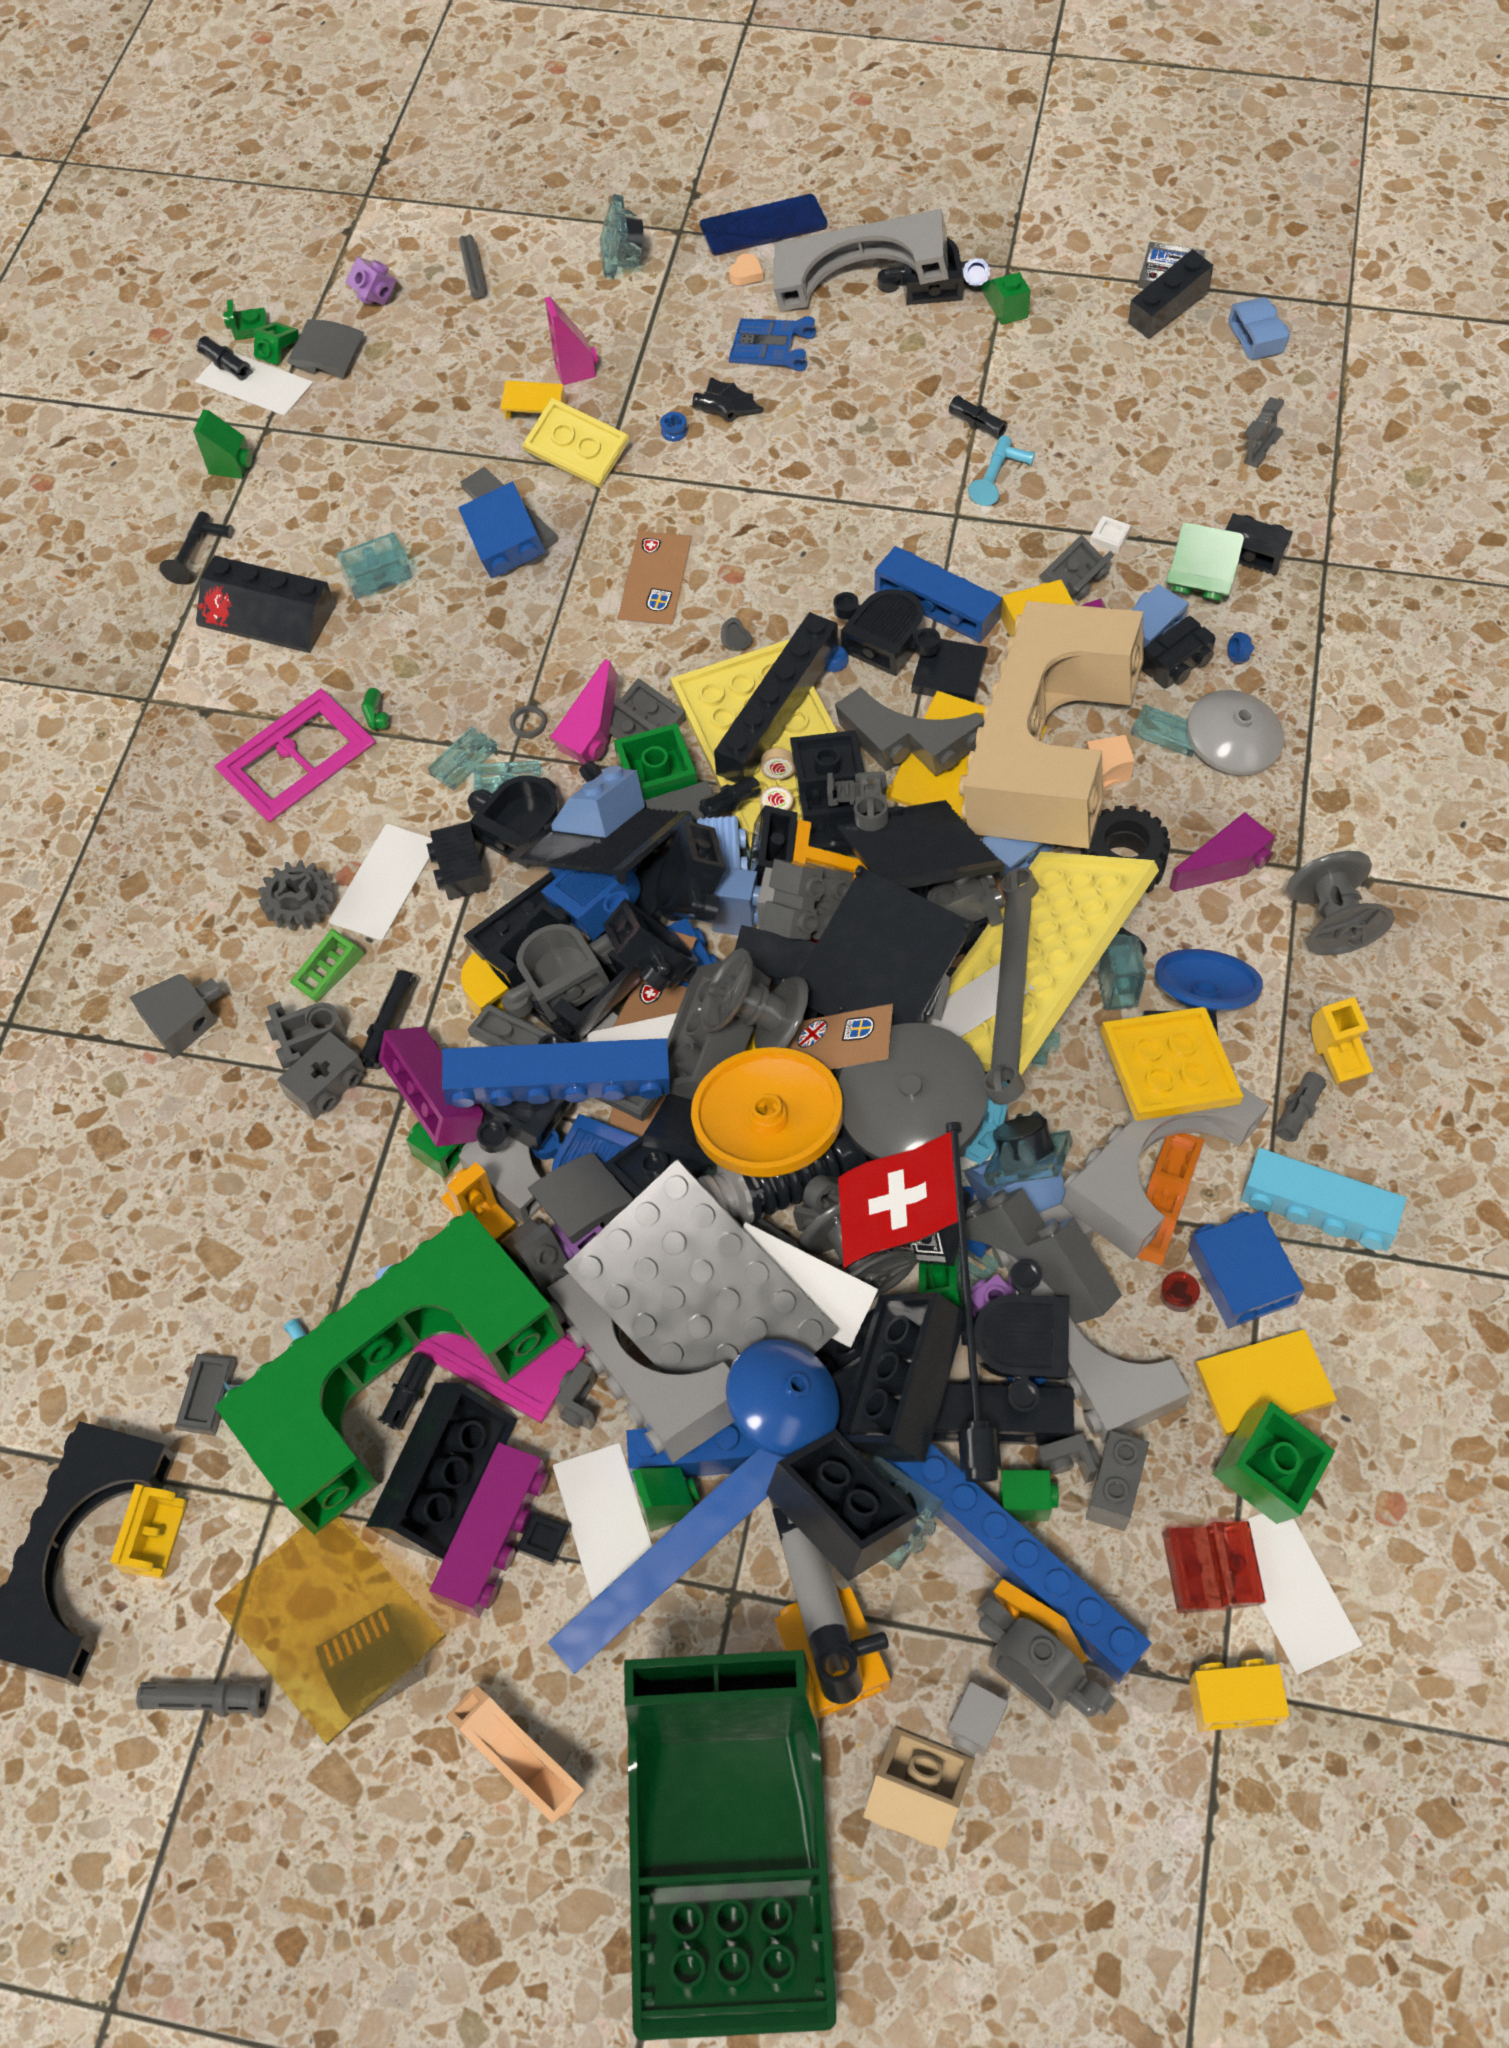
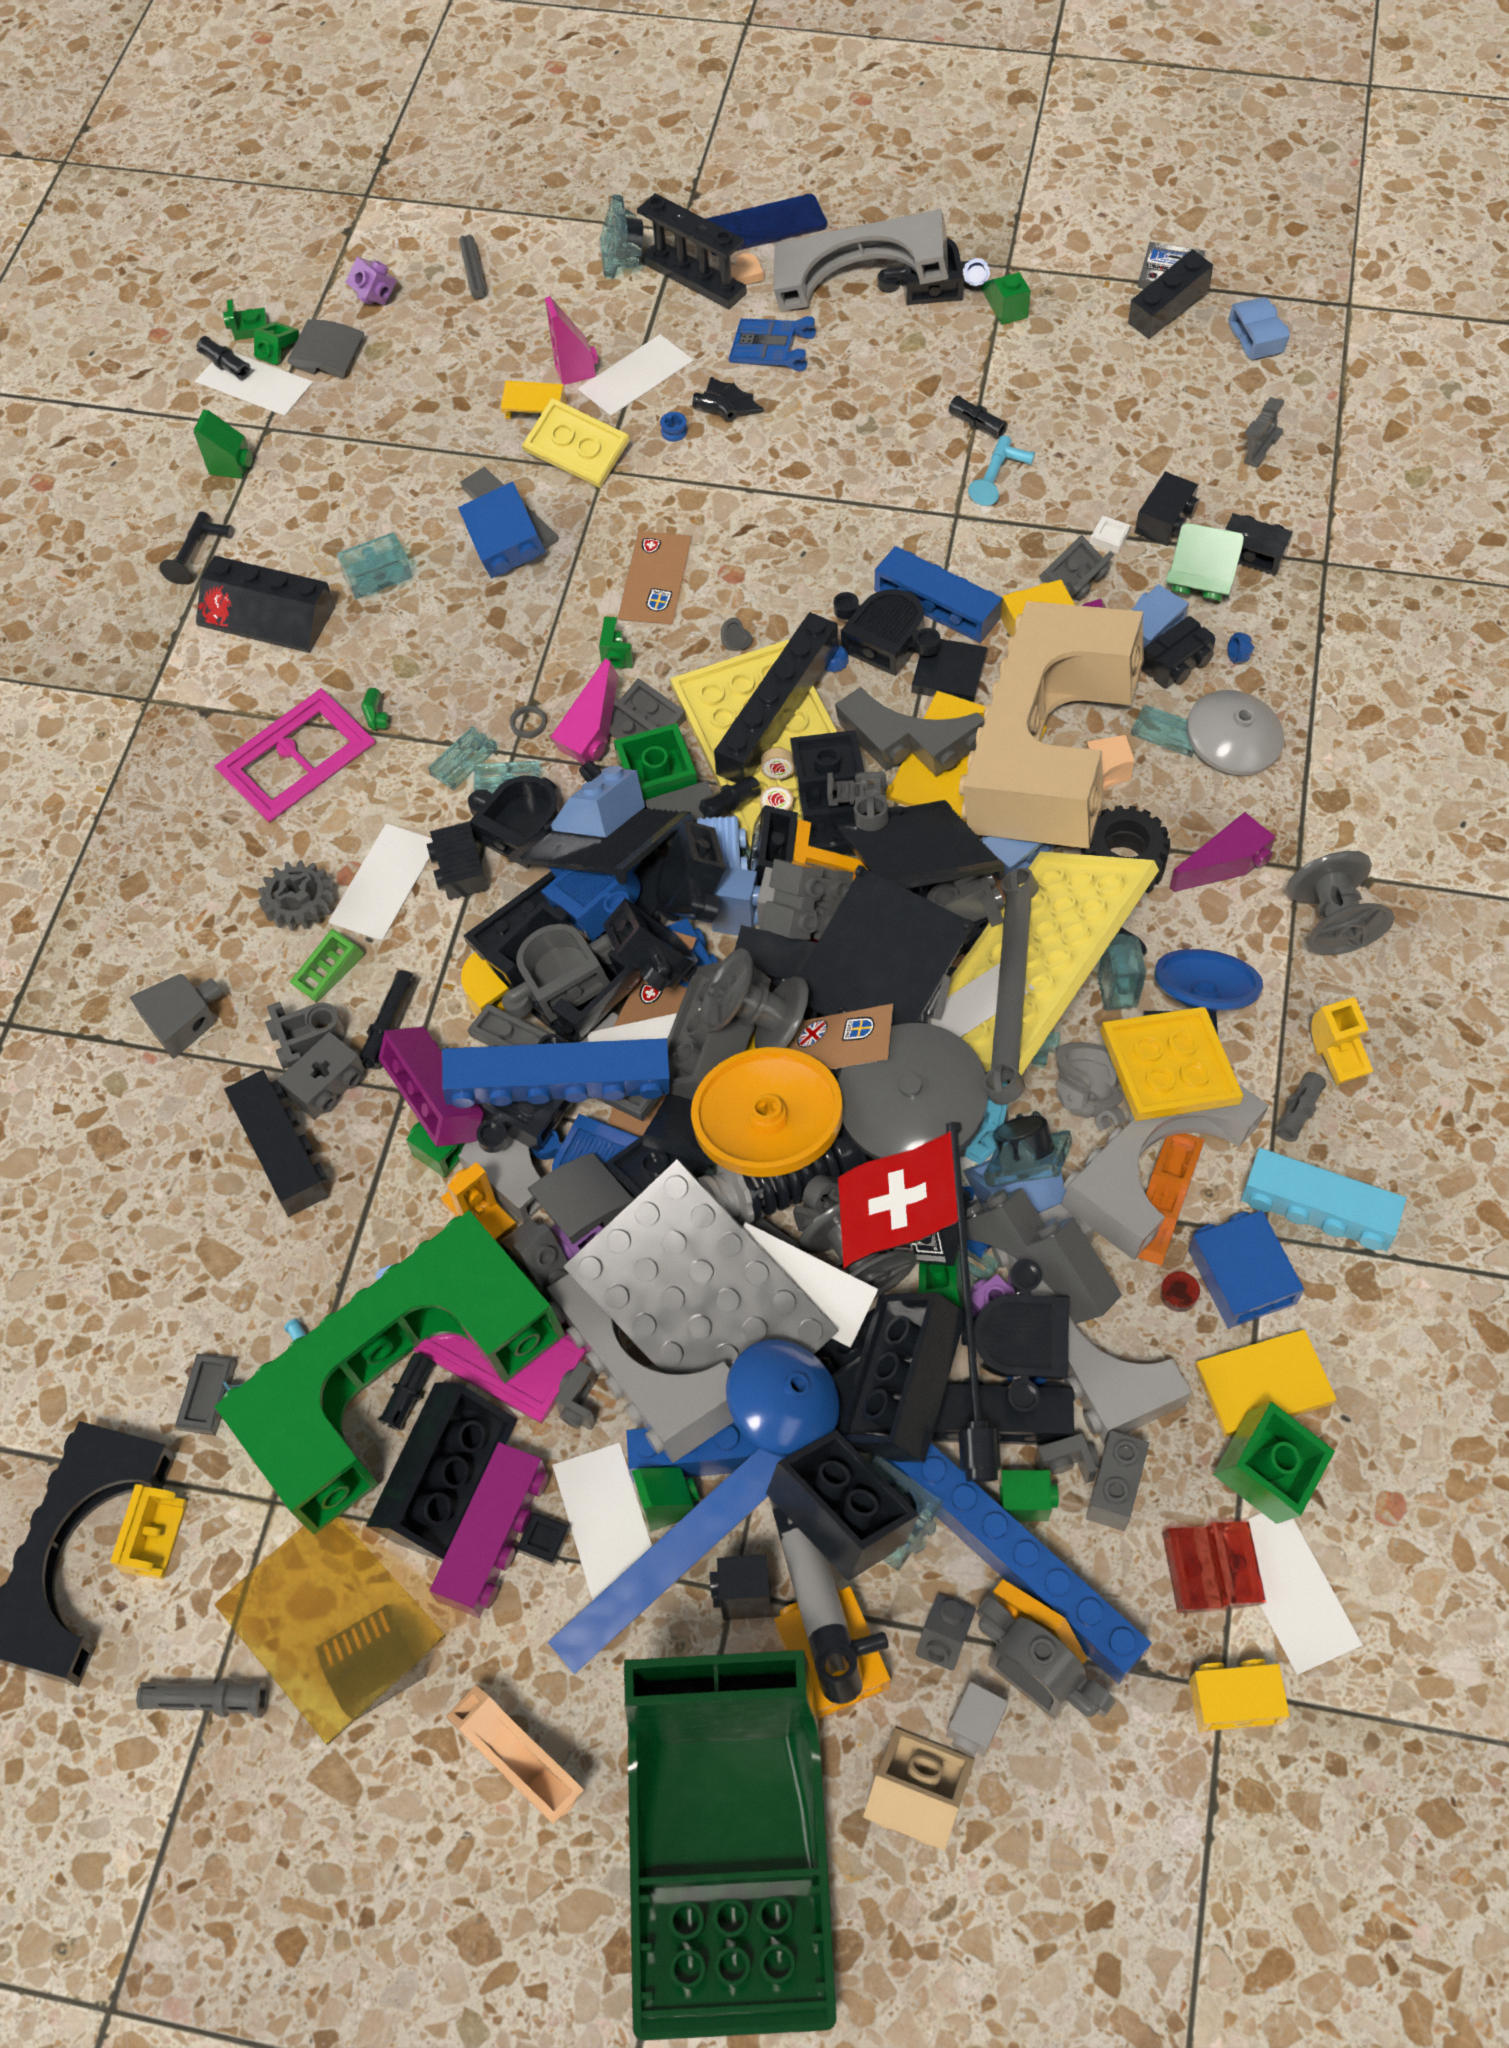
(276, 1142): none -> black brick
(612, 645): none -> green bracket
(635, 374): none -> white sticker
(680, 266): none -> black fence
(741, 1587): none -> black brick
(945, 1632): none -> dark grey bracket
(1089, 1083): none -> light grey helmet
(1167, 509): none -> black brick

